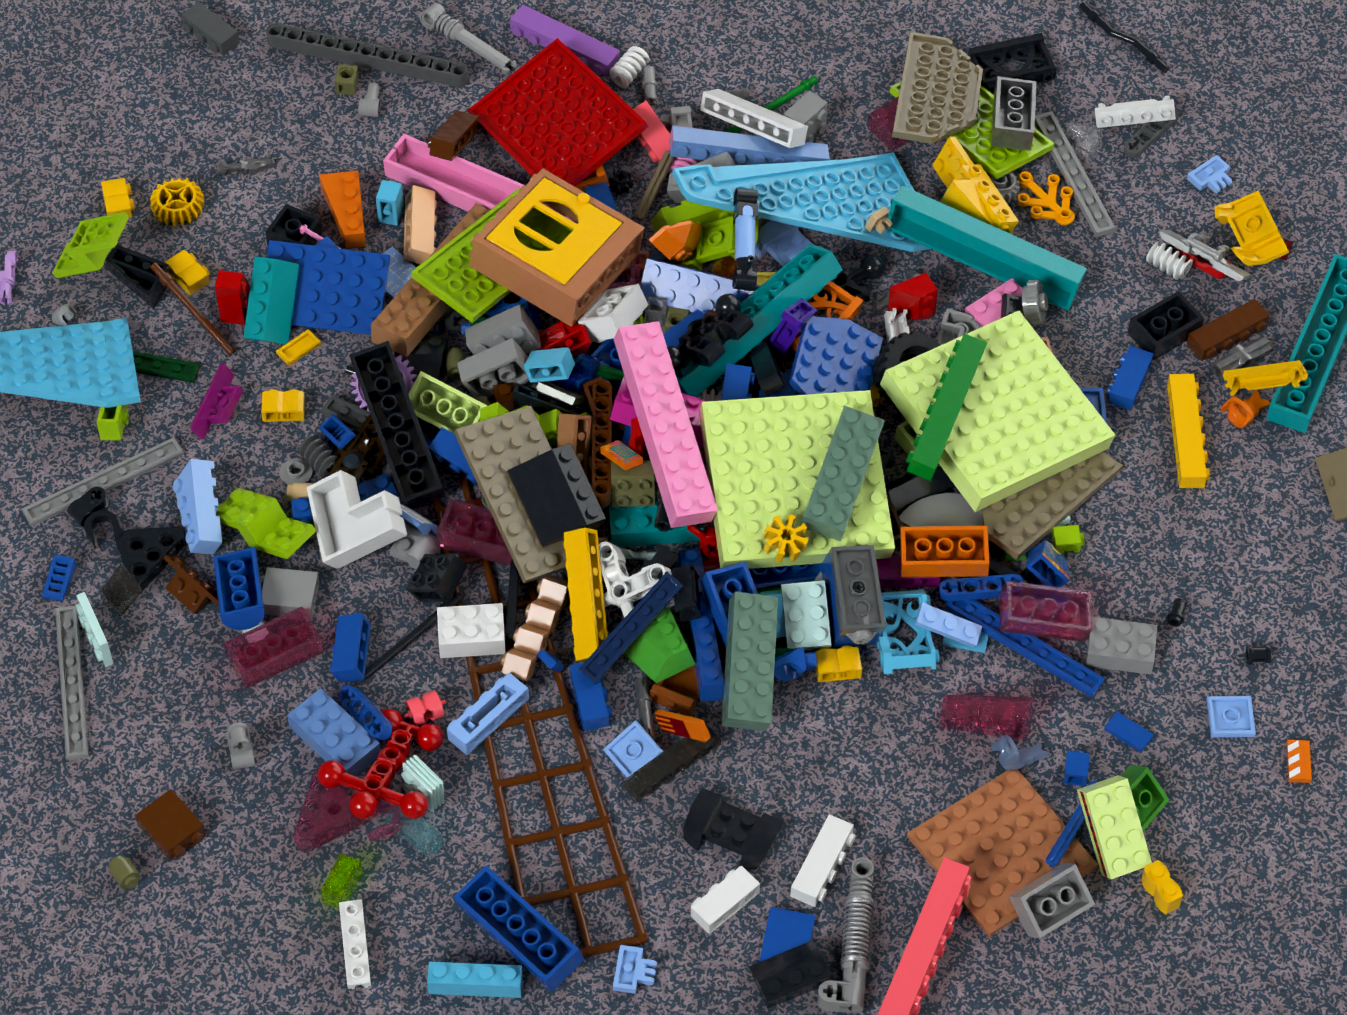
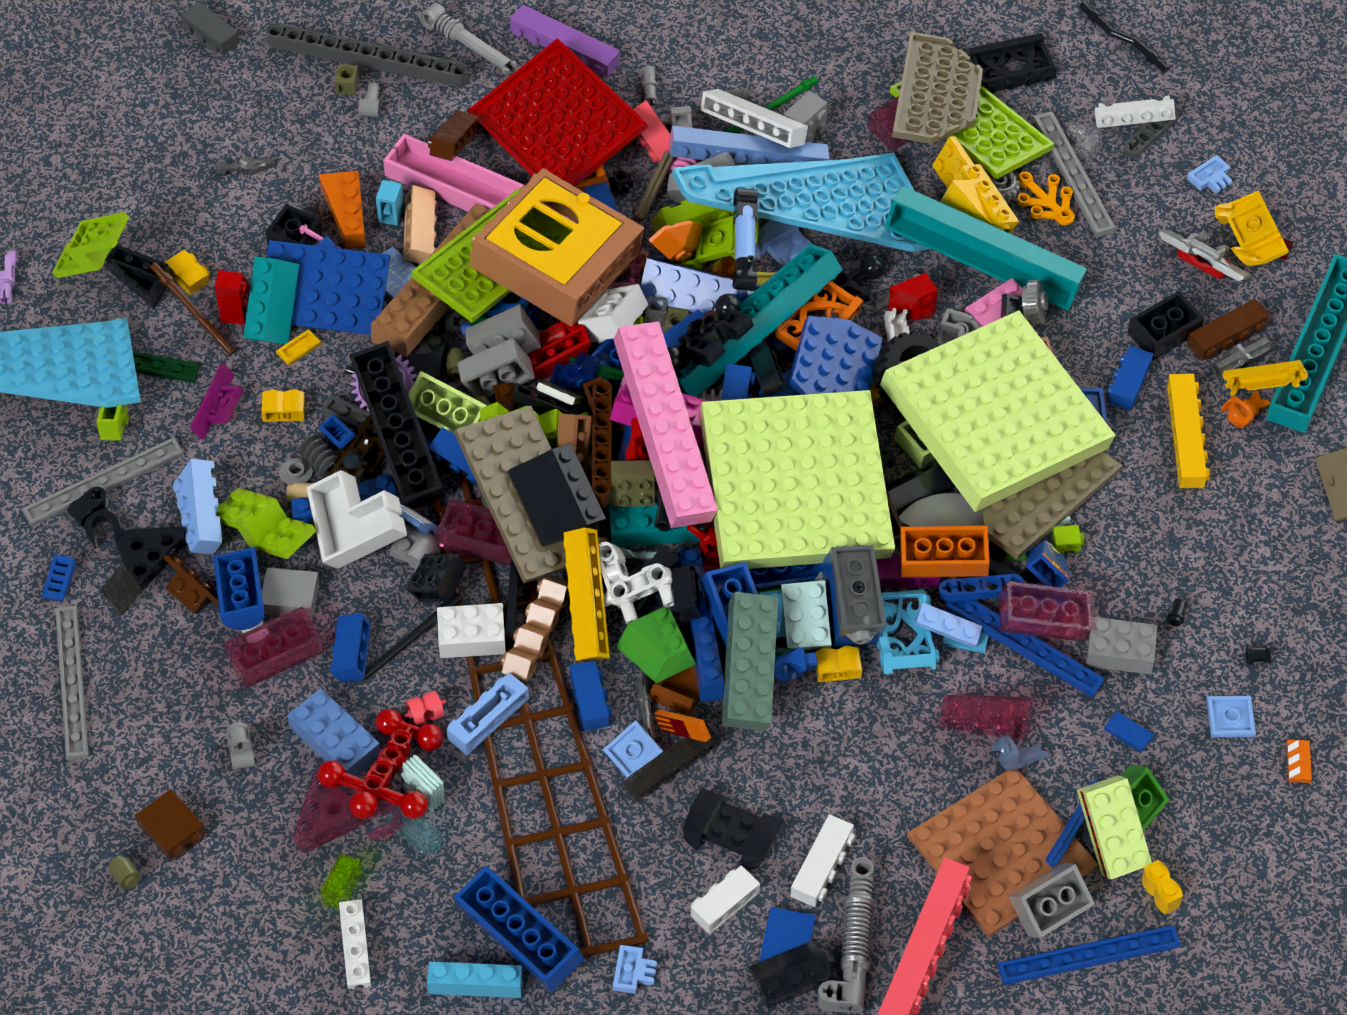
(66, 310): light grey arm -> none
(94, 632): light aqua plate -> none
(116, 196): yellow brick -> none
(177, 206): yellow gear -> none
(366, 709): blue beam -> none
(549, 365): medium azure brick -> none
(550, 660): blue tile -> none
(621, 455): orange tile -> none
(629, 66): white piece -> none
(631, 627): dark blue tile -> none
(777, 531): yellow gear -> none
(791, 325): dark purple bracket -> none
(842, 473): sand green brick -> none
(879, 220): tan tile -> none
(947, 406): green brick -> none
(1013, 113): flat silver brick -> none
(1076, 768): blue brick -> none
(1088, 955): none -> blue tile
(1168, 262): white piece -> none

